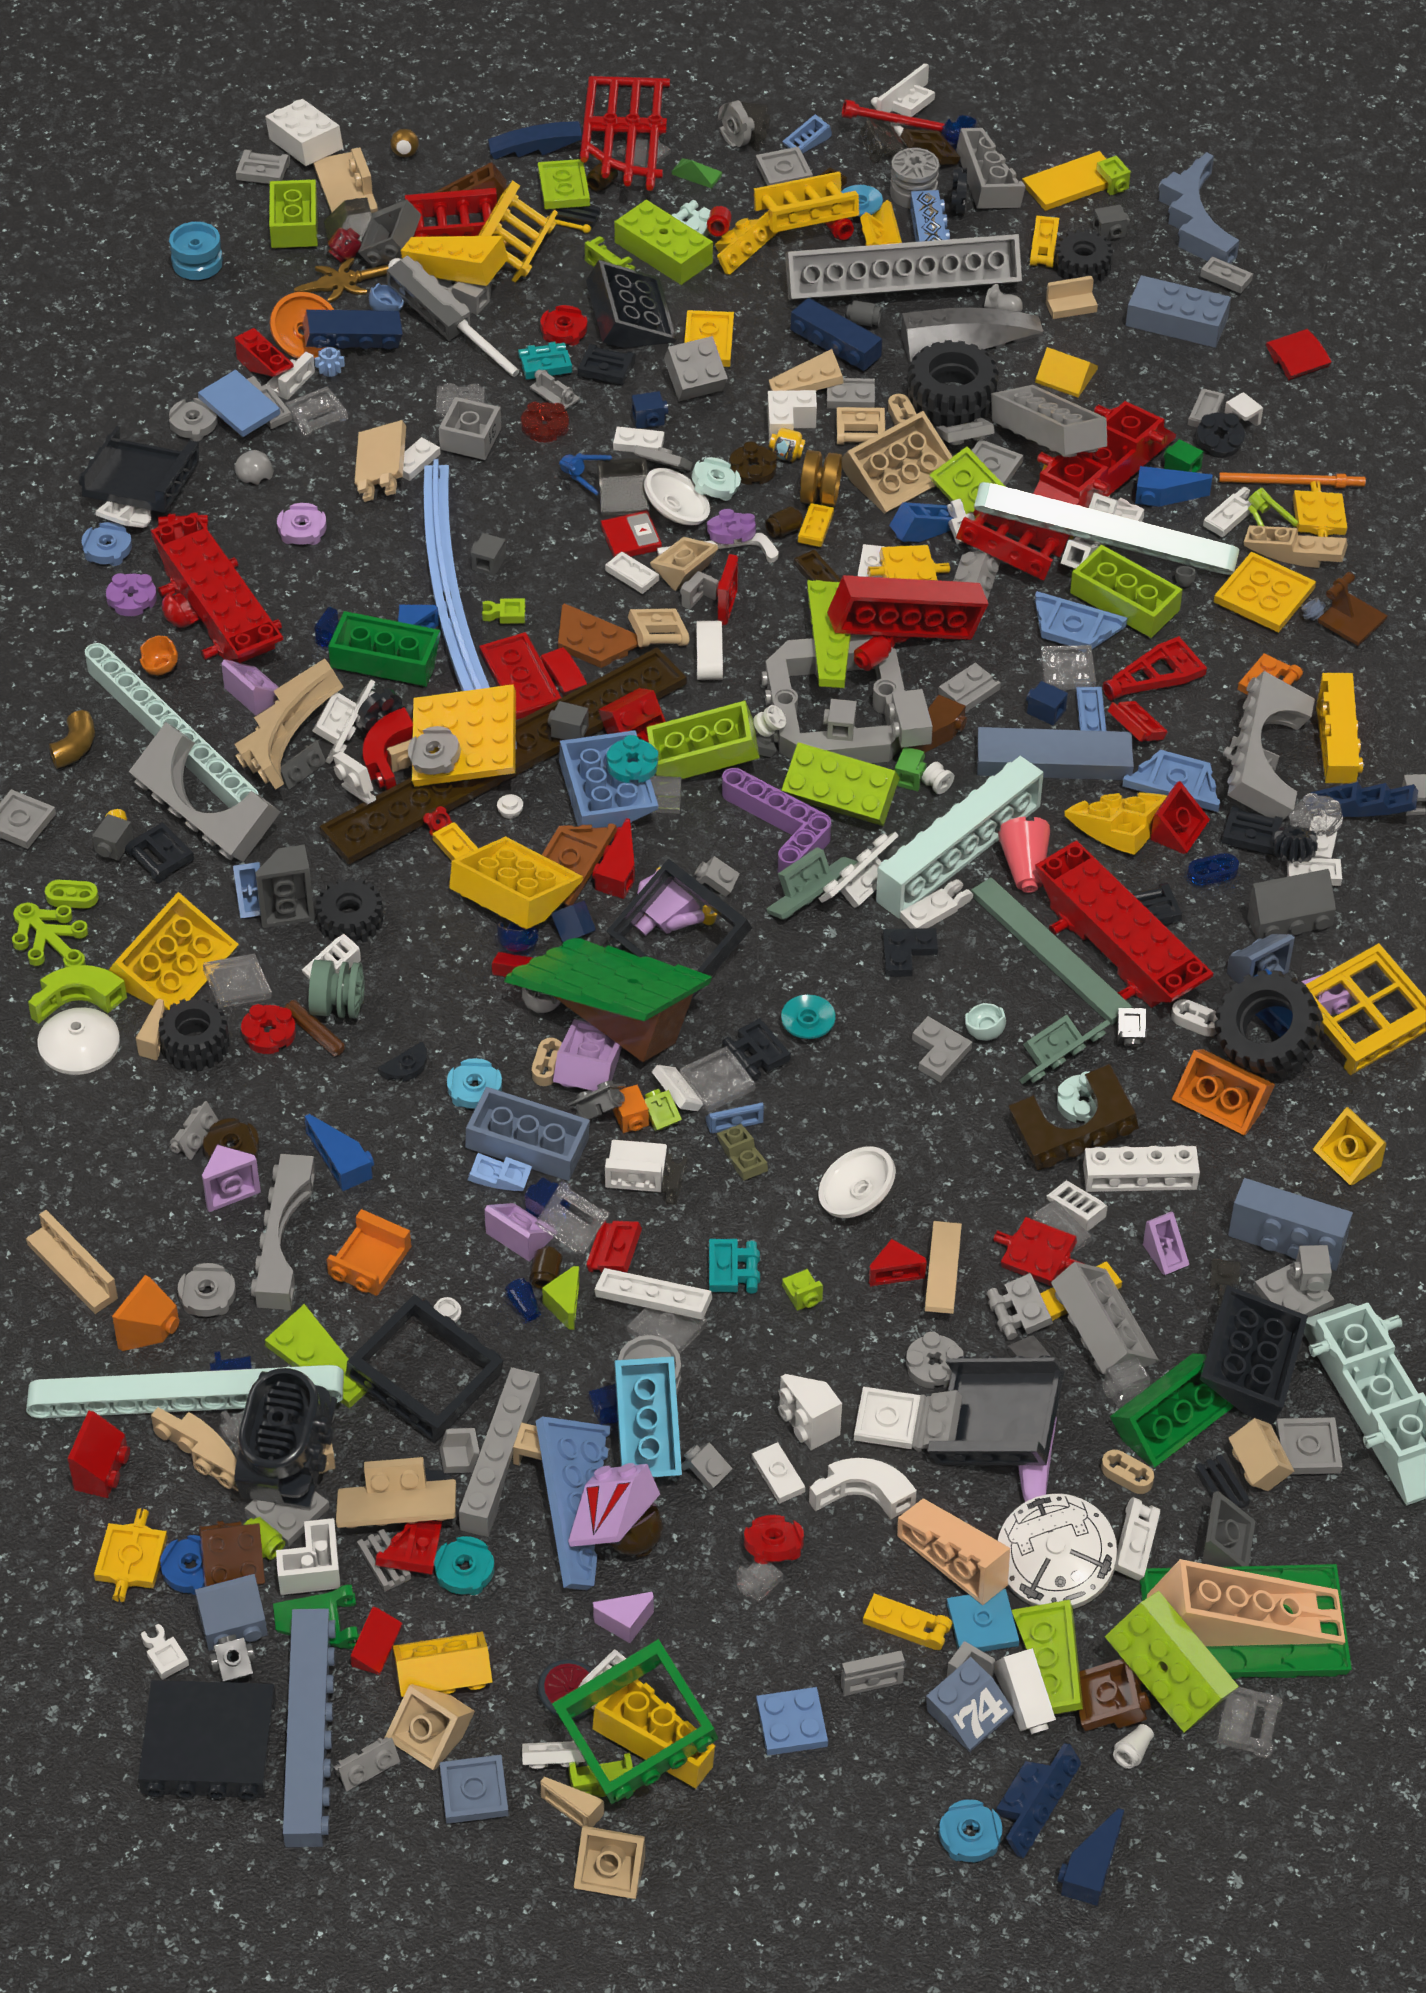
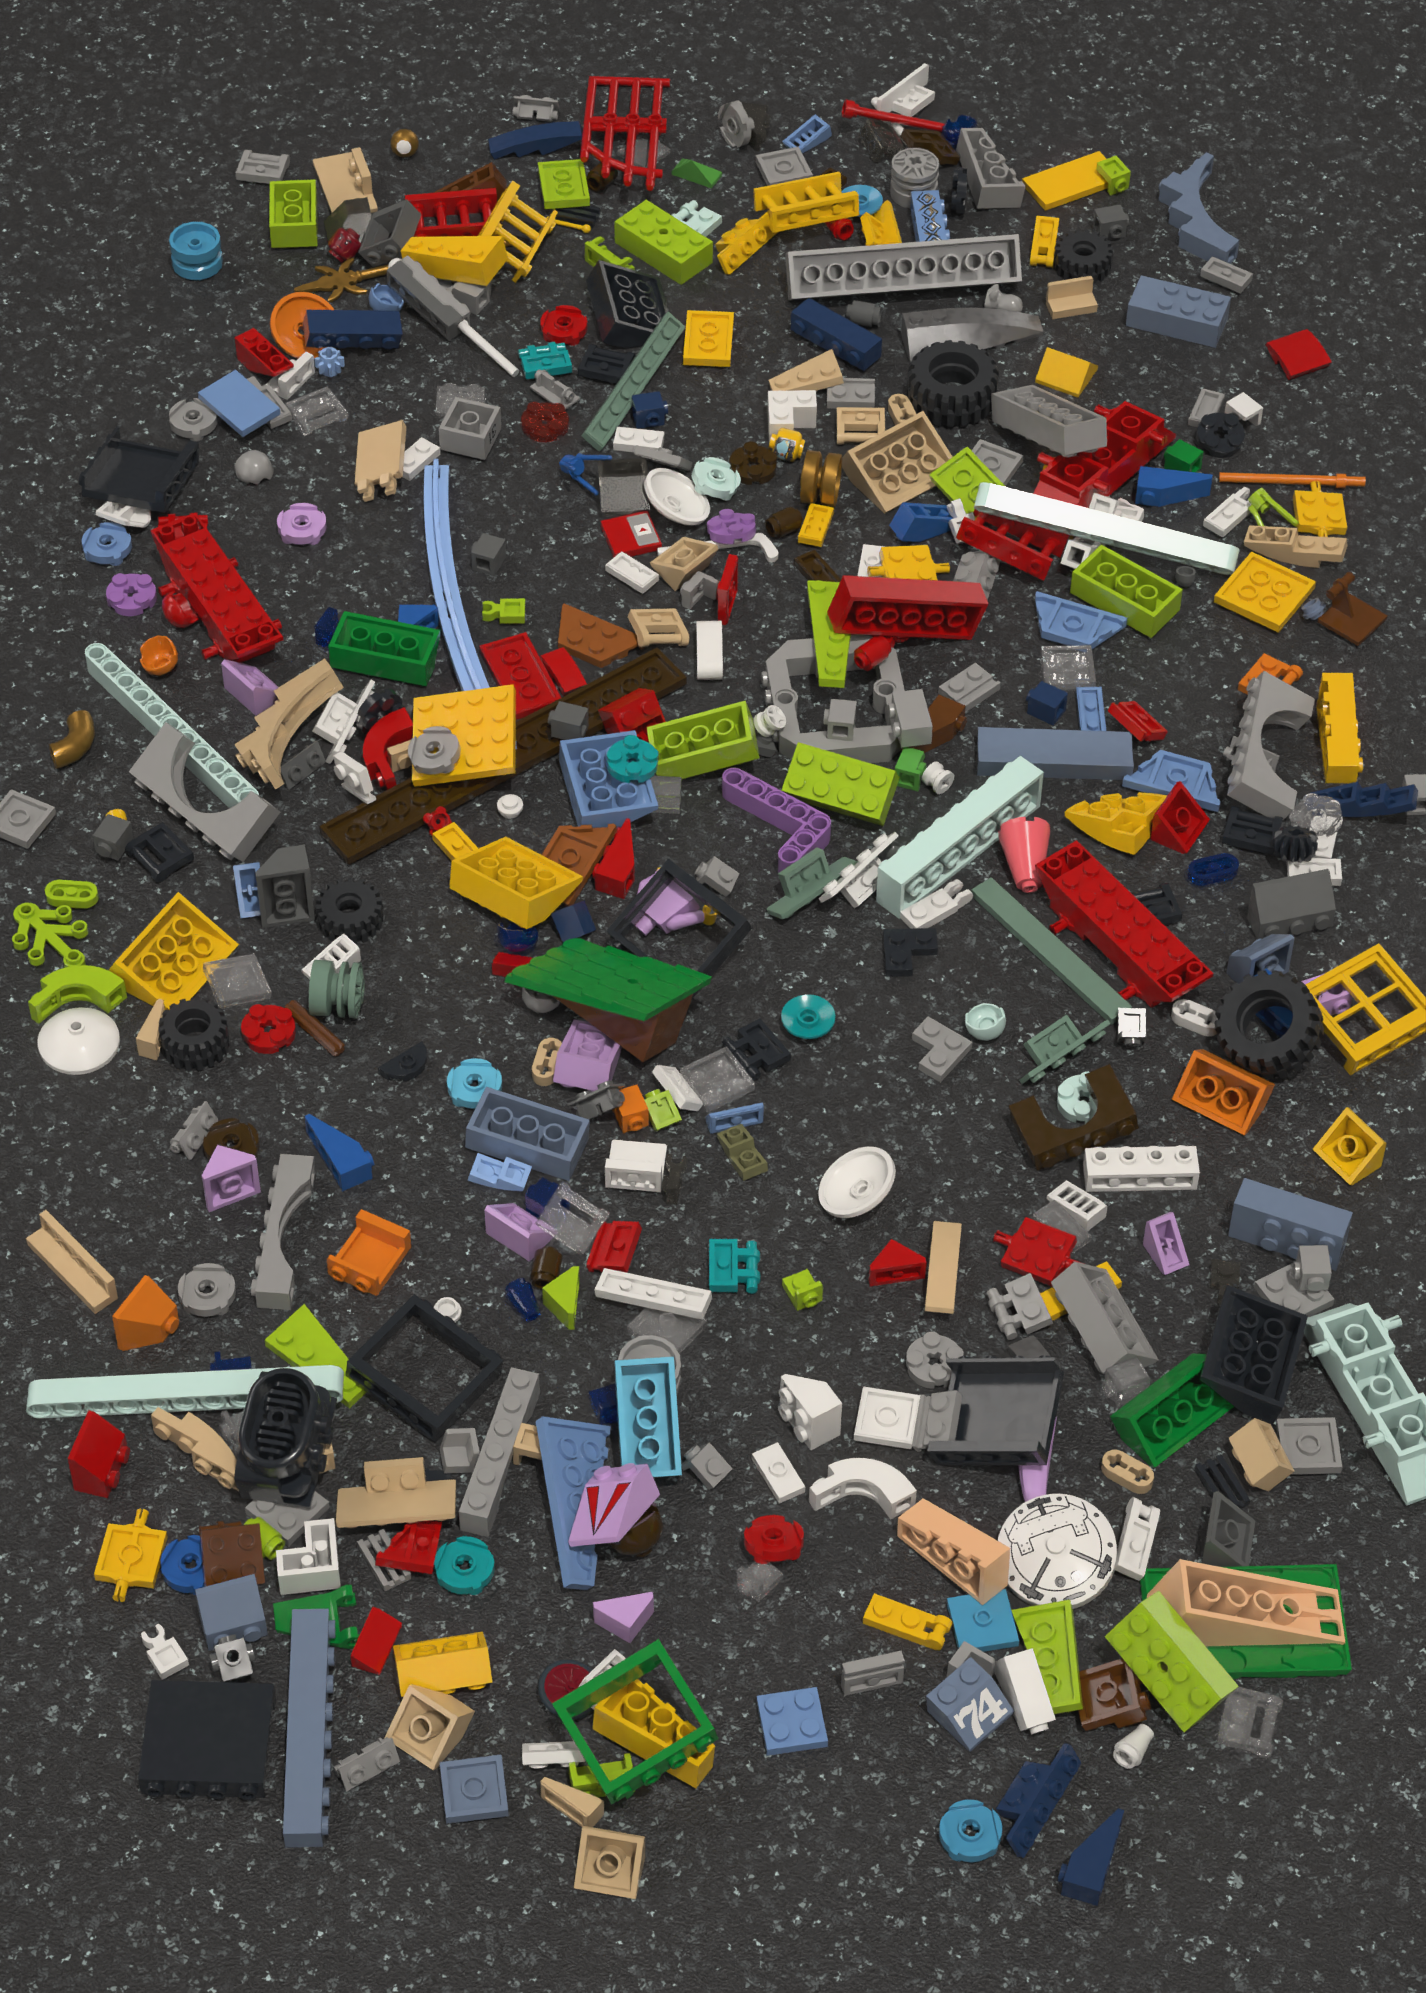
(304, 132): white brick -> none
(546, 108): none -> light grey hinge
(633, 381): none -> sand green tile
(695, 368): light grey brick -> none
(719, 221): red brick -> none
(957, 434): light grey plate -> none
(1174, 652): red plate -> none

